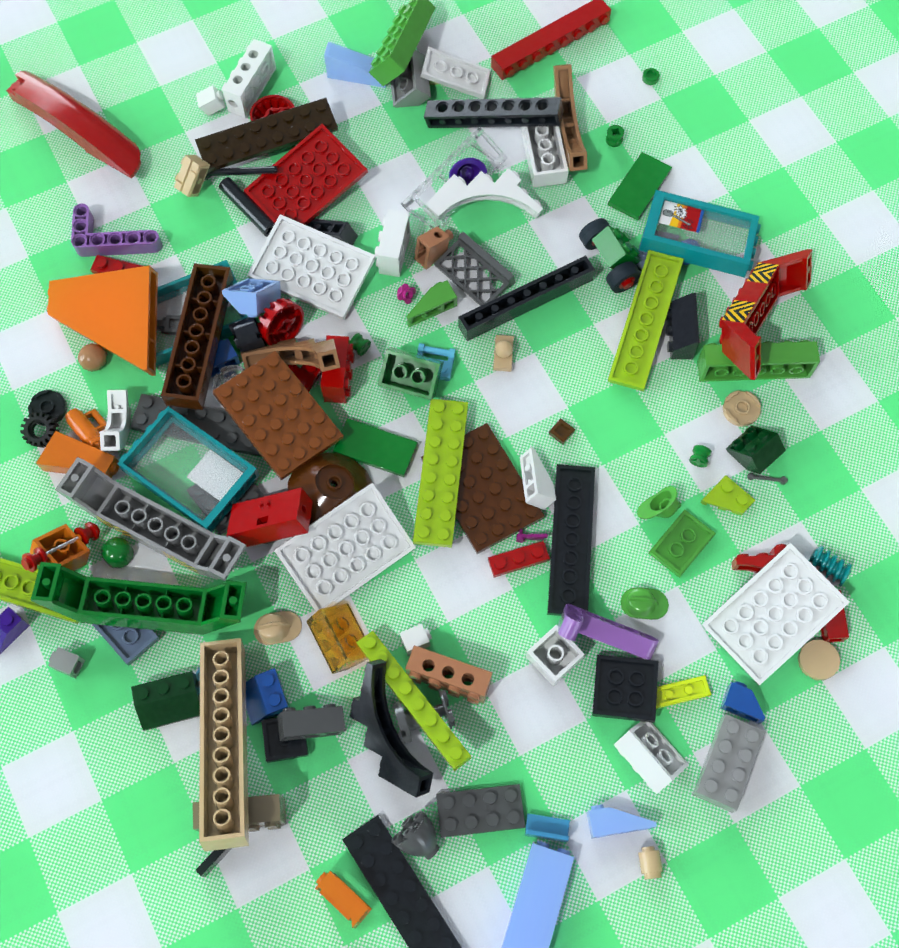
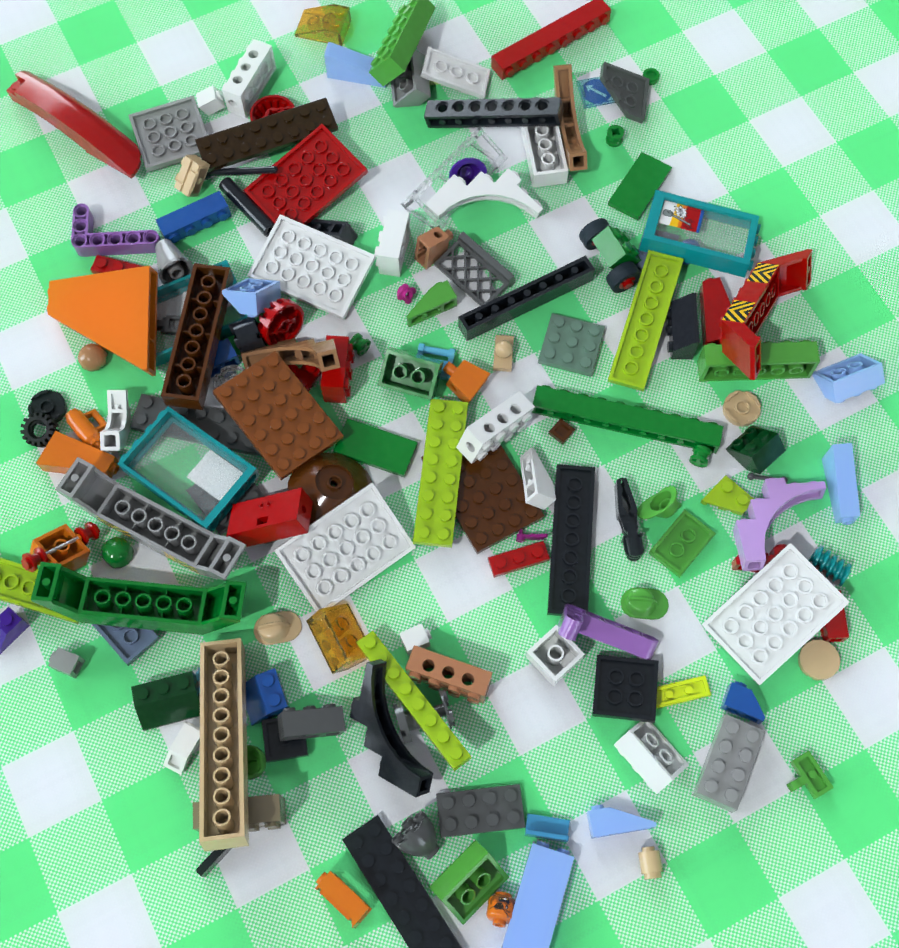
(168, 132): none -> light grey plate
(171, 262): none -> light grey cone
(182, 748): none -> white slope
(194, 217): none -> blue brick
(255, 761): none -> bright green hair
(324, 24): none -> clear yellow slope
(465, 379): none -> orange torso
(469, 882): none -> bright green slope
(495, 427): none -> white brick
(500, 908): none -> orange head
(571, 344): none -> sand green plate
(593, 93): none -> clear light blue piece
(626, 418): none -> green brick
(627, 90): none -> dark grey plate
(628, 521): none -> black arm
(713, 307): none -> red slope
(778, 497): none -> lavender arch
(809, 775): none -> bright green plate
(842, 483): none -> light blue slope
(849, 377): none -> light blue slope

